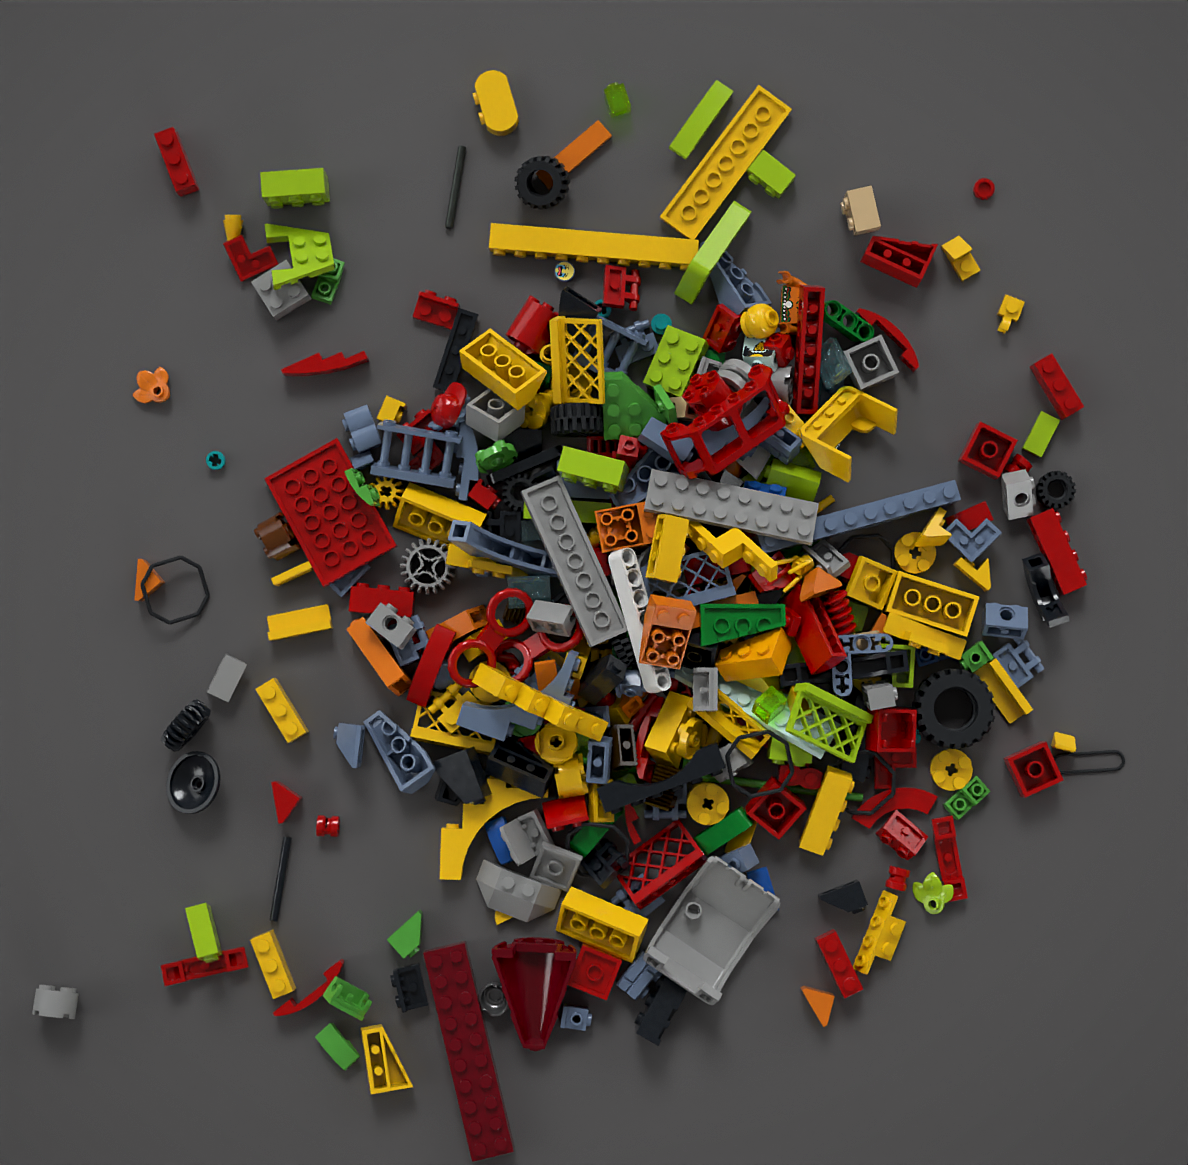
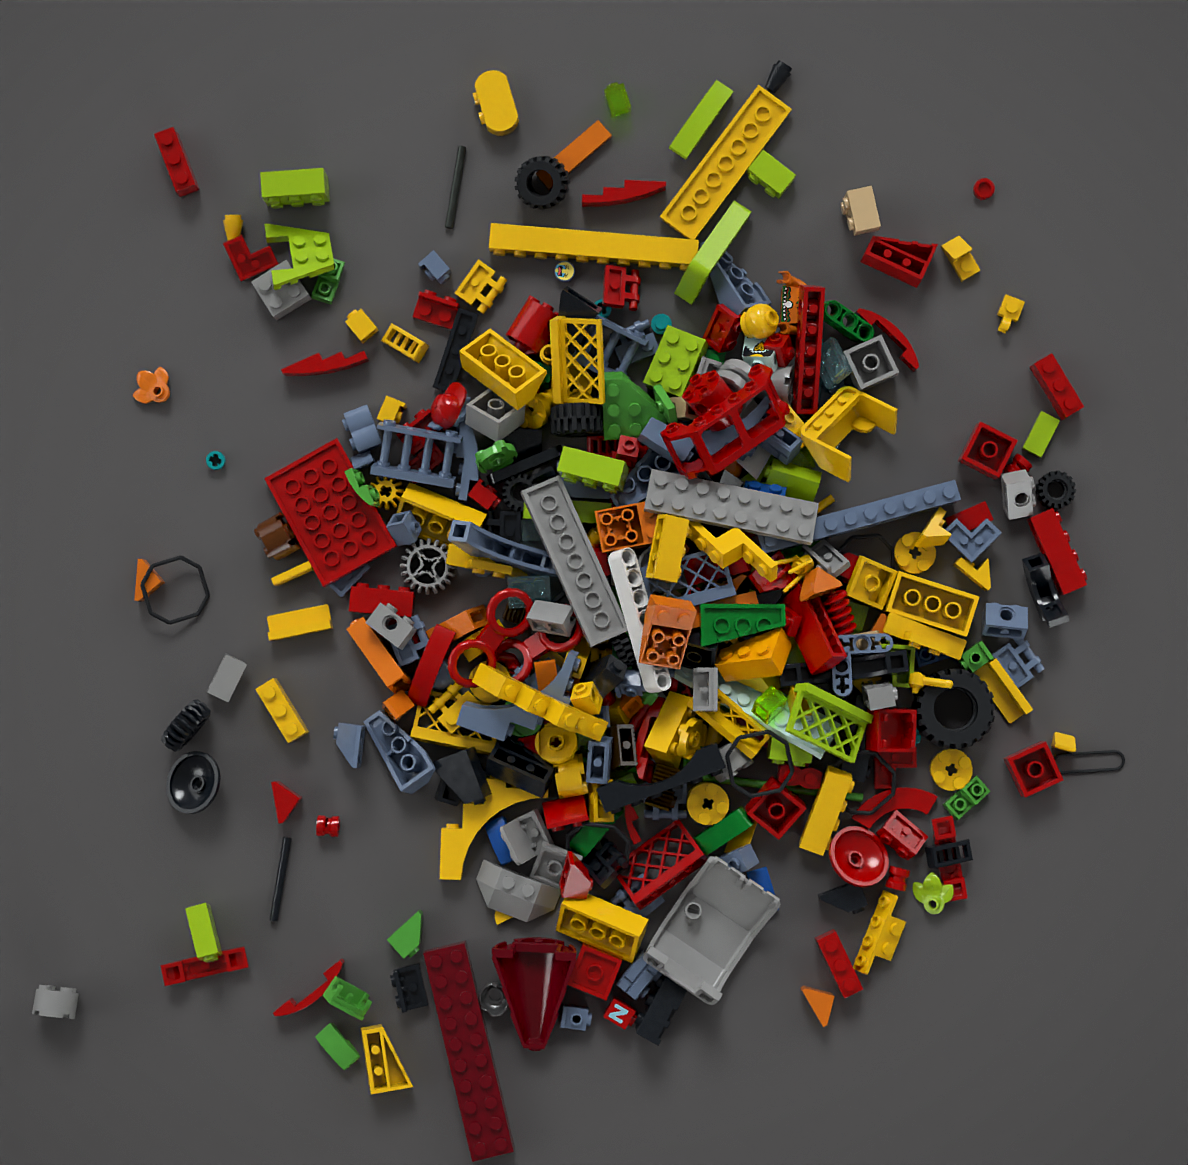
(273, 964): yellow brick -> none
(361, 325): none -> yellow brick
(397, 705): none -> orange slope
(404, 528): none -> sand blue brick
(420, 350): none -> yellow slope
(435, 268): none -> sand blue brick
(474, 284): none -> yellow plate
(574, 878): none -> red slope
(586, 698): none -> yellow brick
(620, 1013): none -> red brick
(632, 191): none -> red slope
(649, 698): none -> bright green plate
(779, 74): none -> black cone
(865, 850): none -> red dish
(918, 680): none -> yellow piece
(932, 850): none -> black slope

